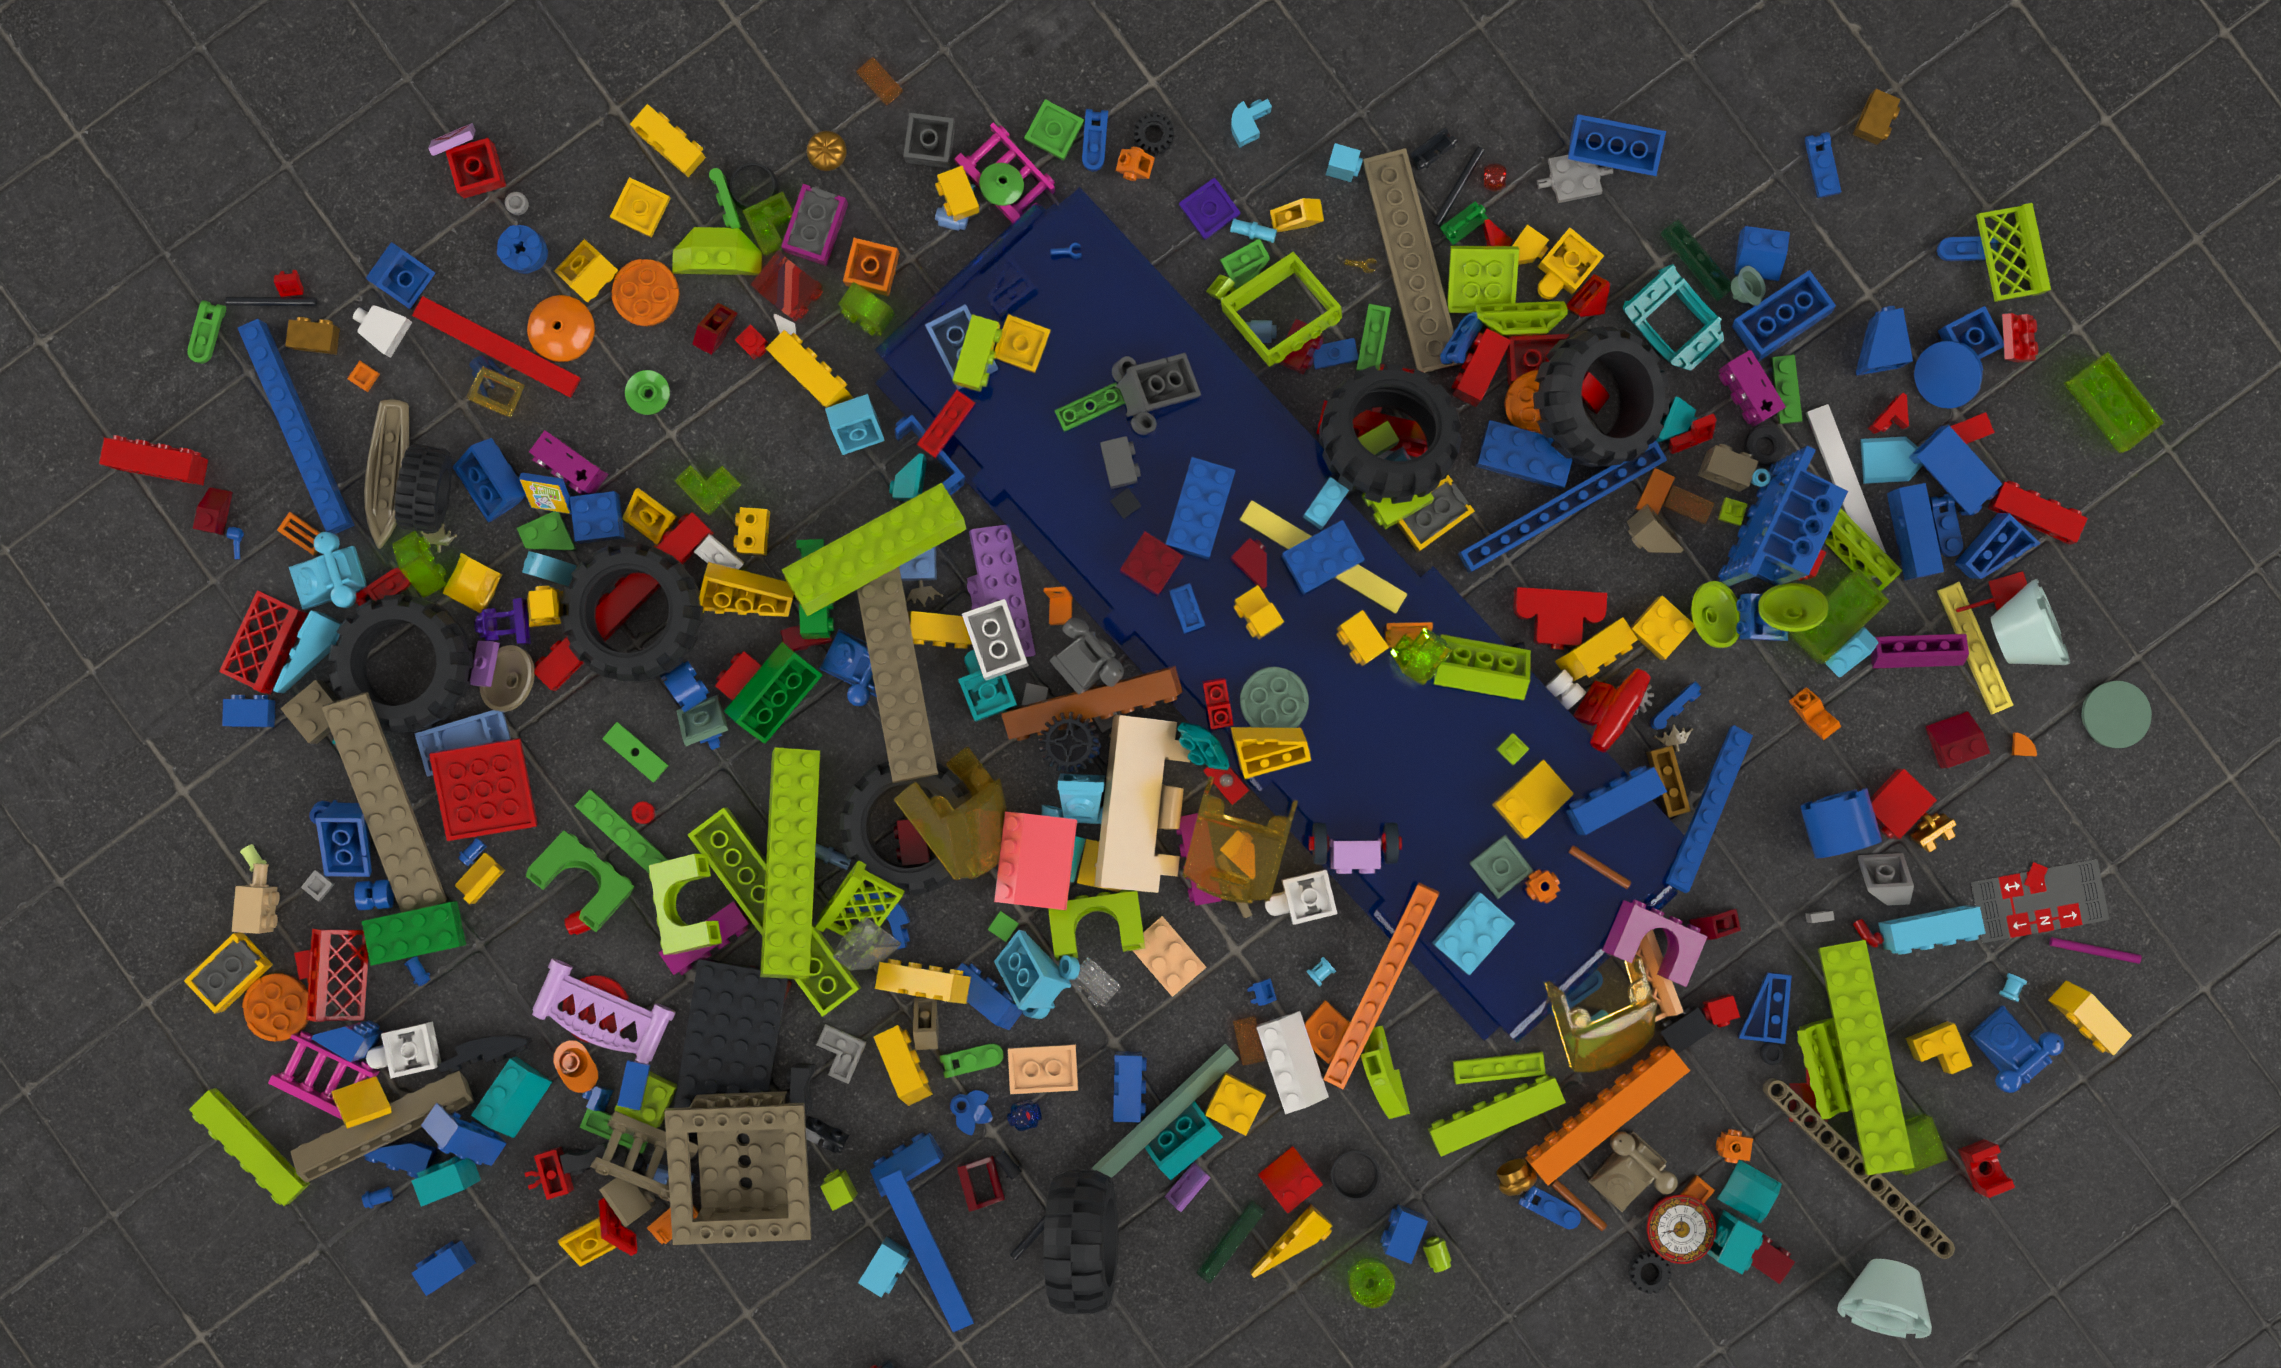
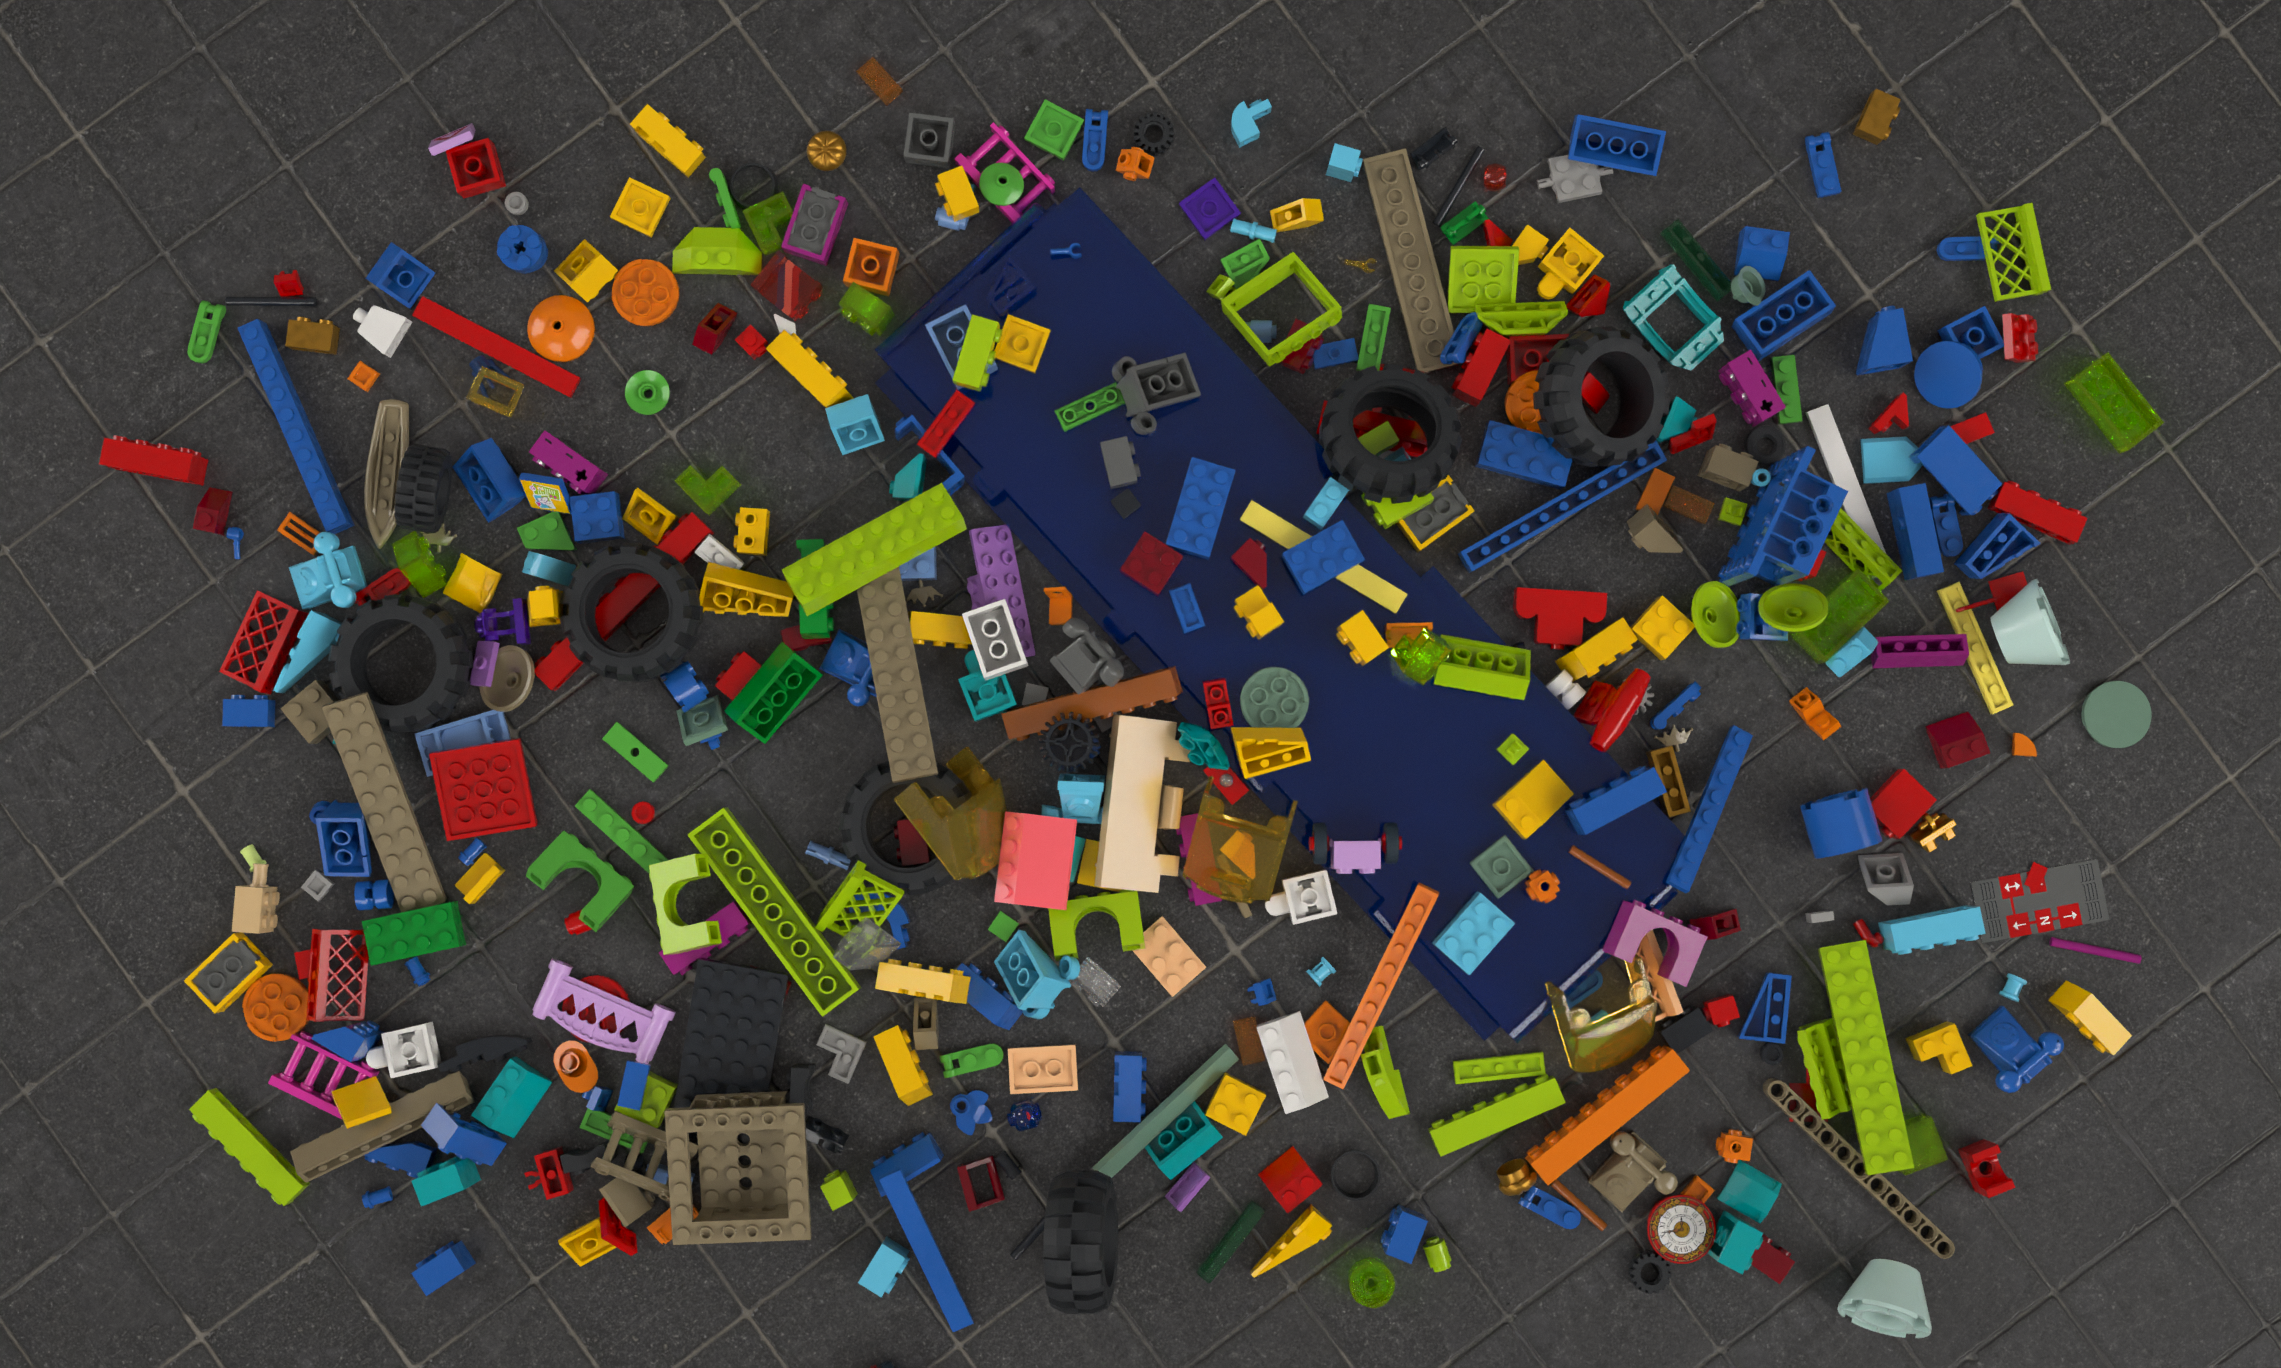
(790, 864): lime brick -> none

